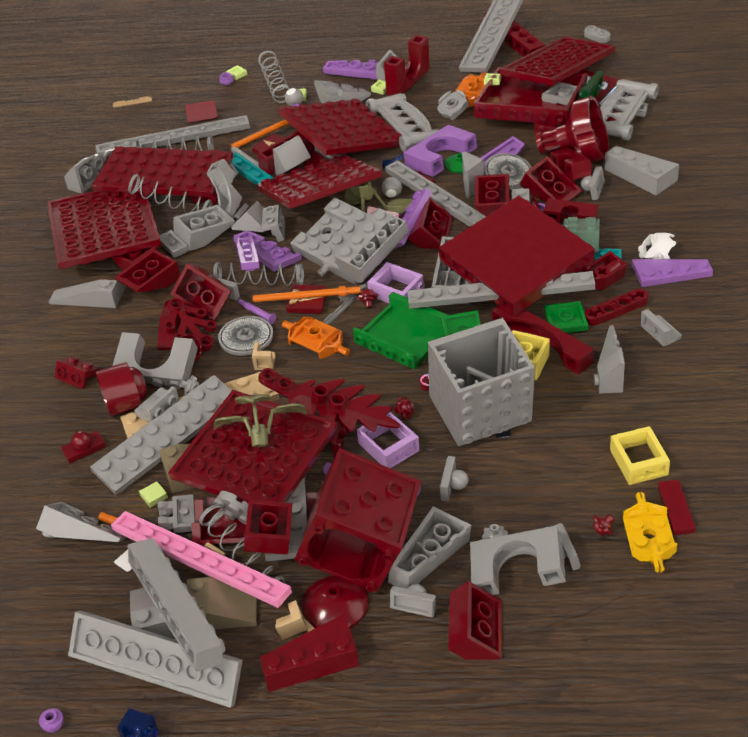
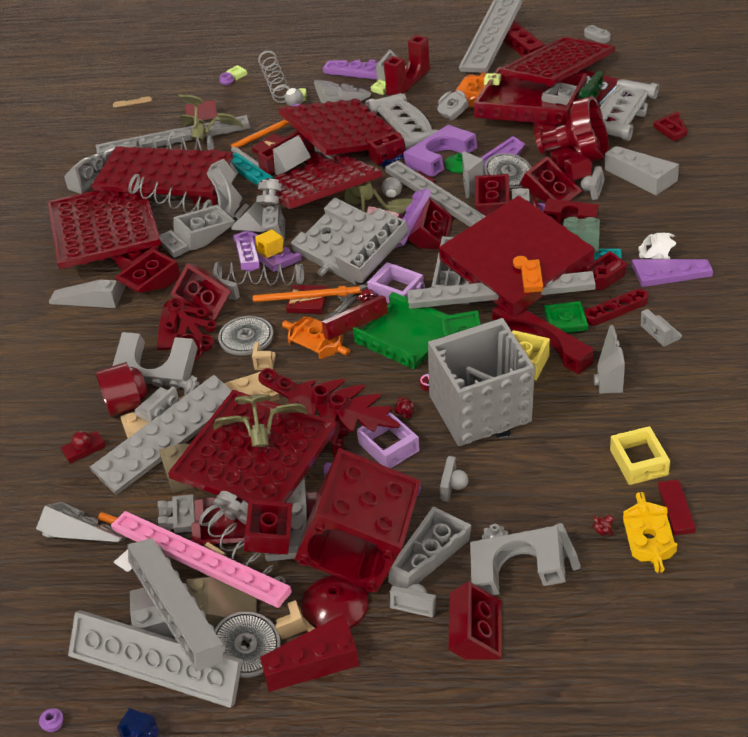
(74, 371): dark red bracket -> none
(153, 494): yellowish green tile -> none
(199, 128): none -> olive plant
(253, 629): none -> piece
(269, 188): none -> light grey brick
(269, 243): none -> yellow brick
(271, 318): medium lavender piece -> none
(354, 317): none -> dark red plate
(386, 147): none -> dark red brick
(530, 273): none -> orange hinge
(671, 126): none -> dark red wing

